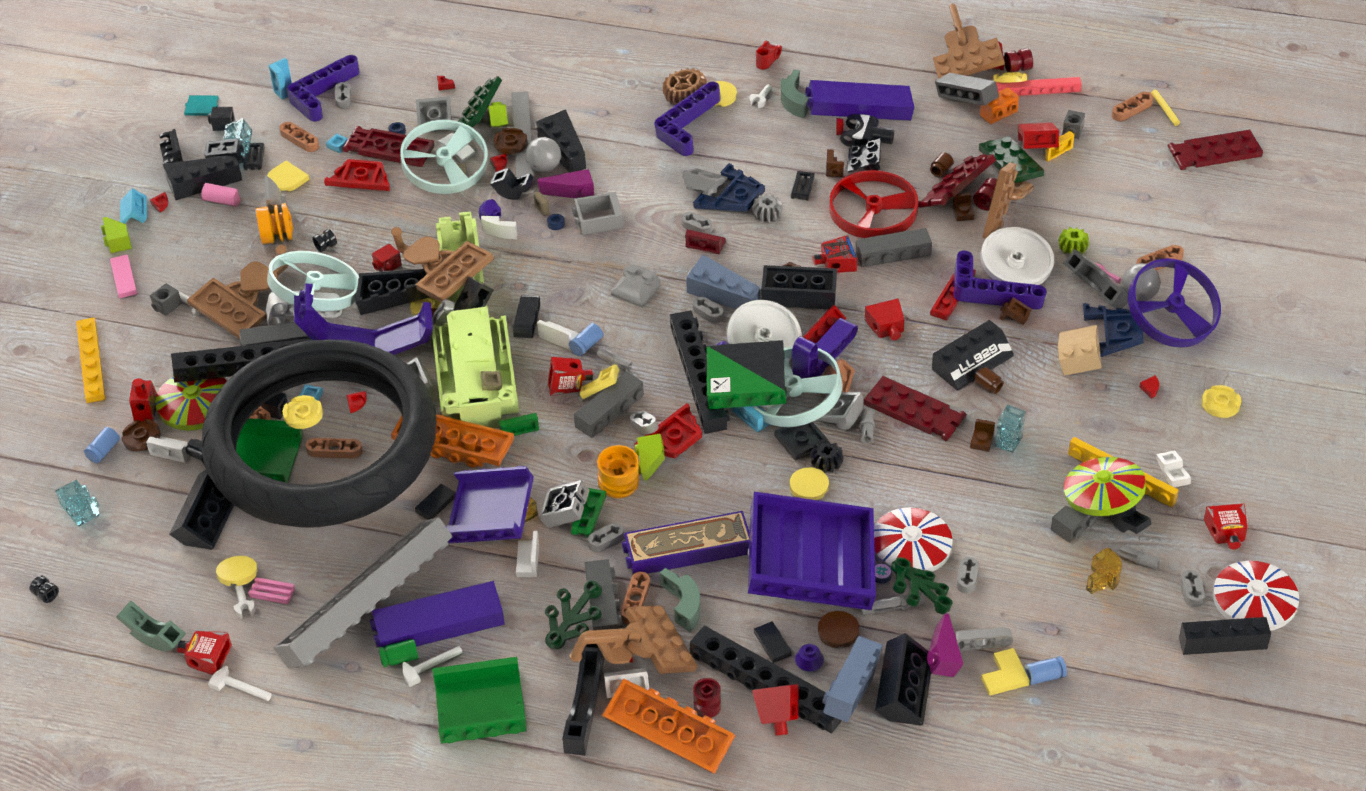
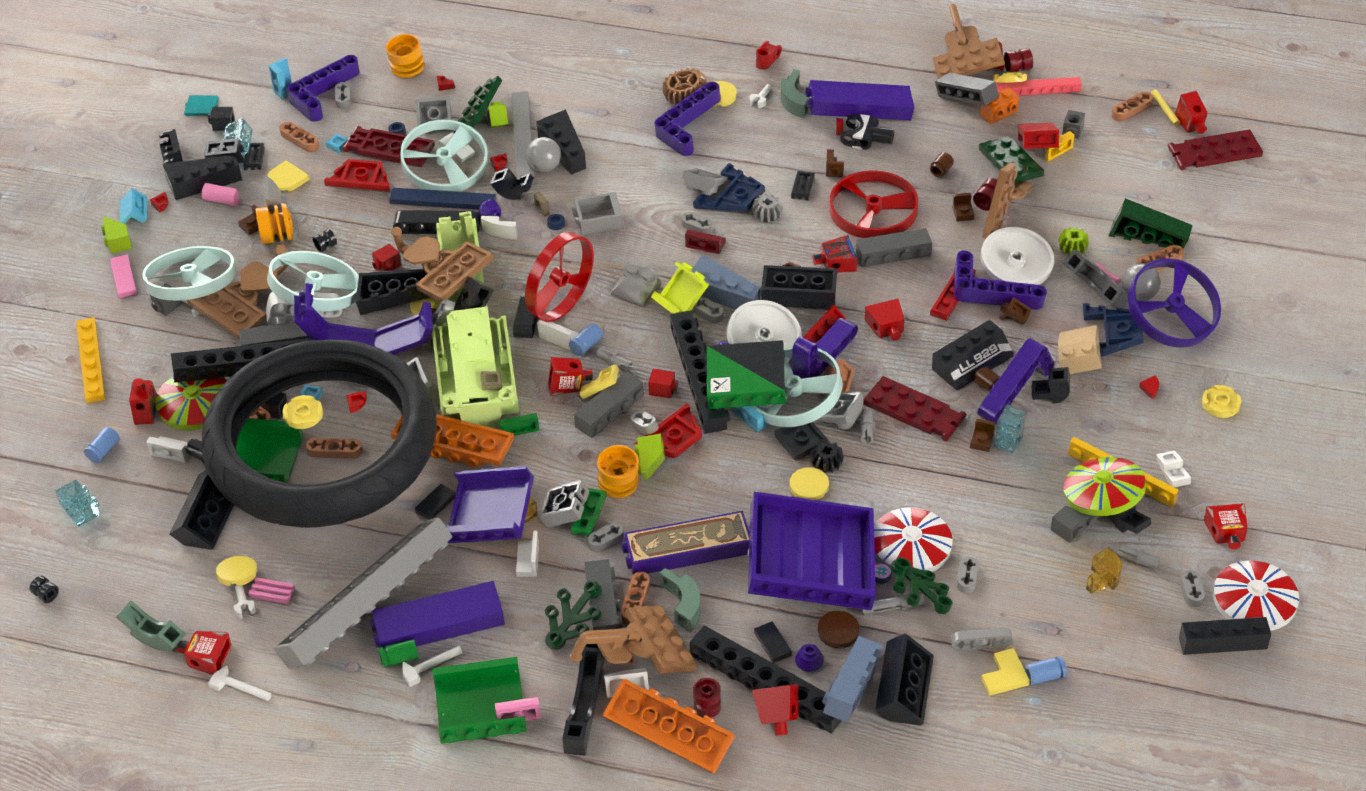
(137, 434): reddish brown tile -> none
(202, 285): none -> light aqua piece
(249, 224): none -> reddish brown bracket
(405, 56): none -> light orange wheel
(425, 220): none -> black beam
(439, 198): none -> dark blue tile
(510, 141): reddish brown tile -> none
(524, 707): none -> bright pink brick
(537, 303): none -> red piece
(568, 185): magenta slope -> none
(662, 383): none -> red brick
(682, 290): none -> neon yellow panel
(865, 155): black hinge -> none
(944, 651): magenta slope -> none
(957, 180): dark red hinge -> none
(1029, 358): none -> dark purple beam
(1055, 387): none -> black brick
(1149, 226): none -> dark green wedge
(1191, 112): none -> red torso

